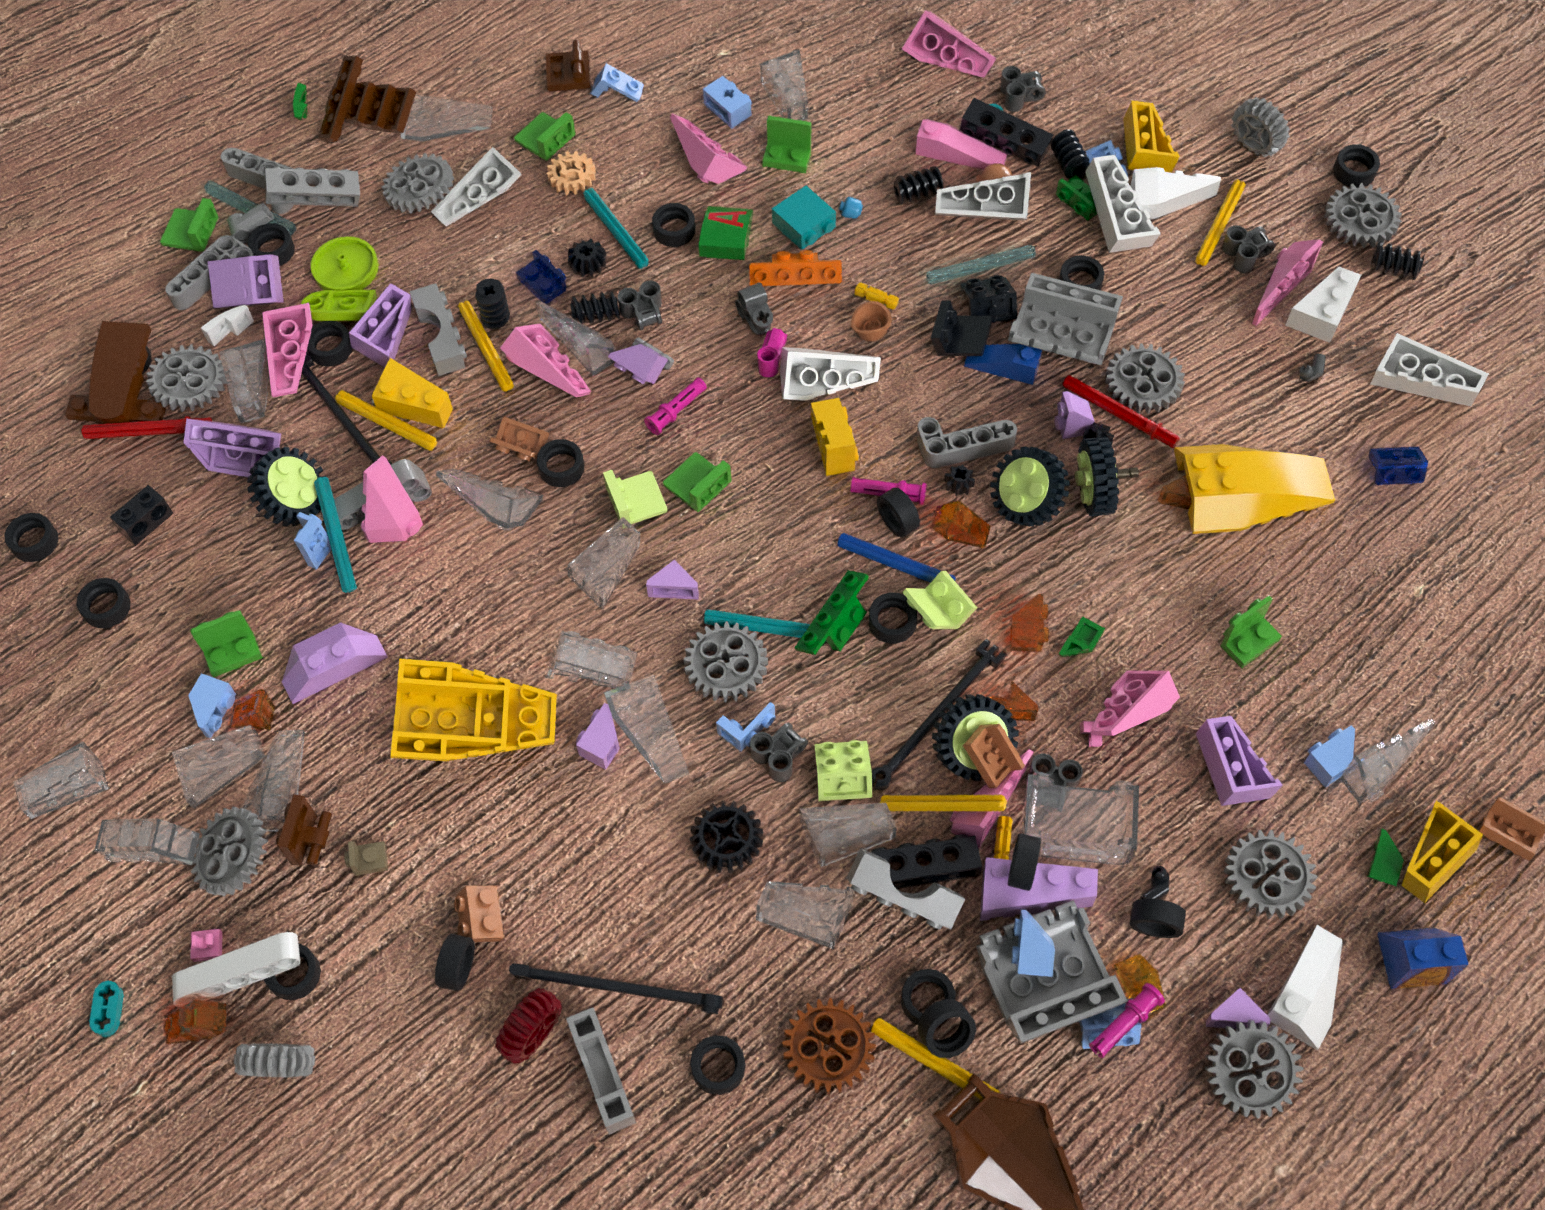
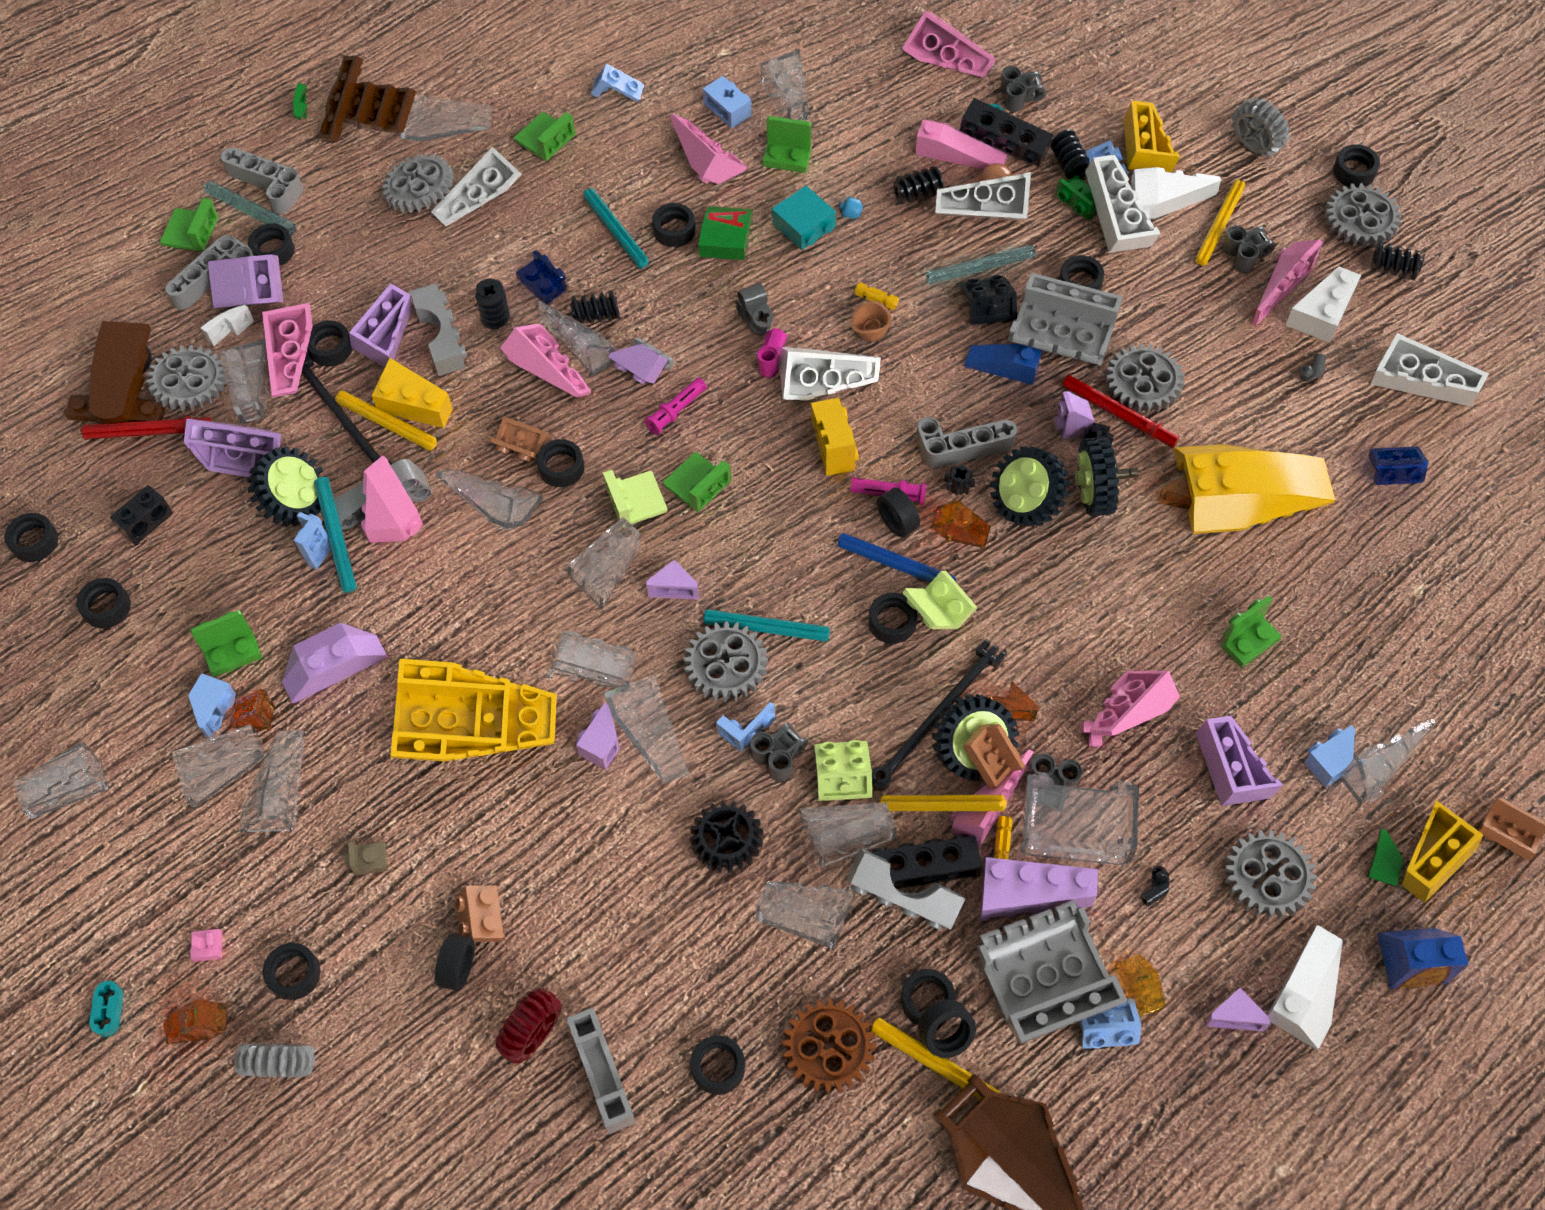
(146, 841): clear wedge -> none
(229, 851): light grey gear -> none
(236, 969): white beam -> none
(243, 224): light grey piece -> none
(300, 832): reddish brown plate -> none
(302, 194): light grey brick -> none
(340, 304): lime tile -> none
(344, 264): lime piece -> none
(486, 346): yellow axle -> none
(568, 69): reddish brown plate -> none
(571, 172): light nougat gear -> none
(586, 257): black gear -> none
(641, 305): dark grey piece -> none
(709, 1002): black hinge -> none
(796, 269): orange bracket -> none
(837, 617): green bracket -> none
(959, 334): black bracket -> none
(1024, 862): black tyre -> none
(1028, 628): clear orange slope -> none
(1034, 949): light blue slope -> none
(1083, 638): green slope -> none
(1135, 1012): dark pink pin -> none
(1157, 918): black tyre -> none
(1260, 1094): light grey gear -> none

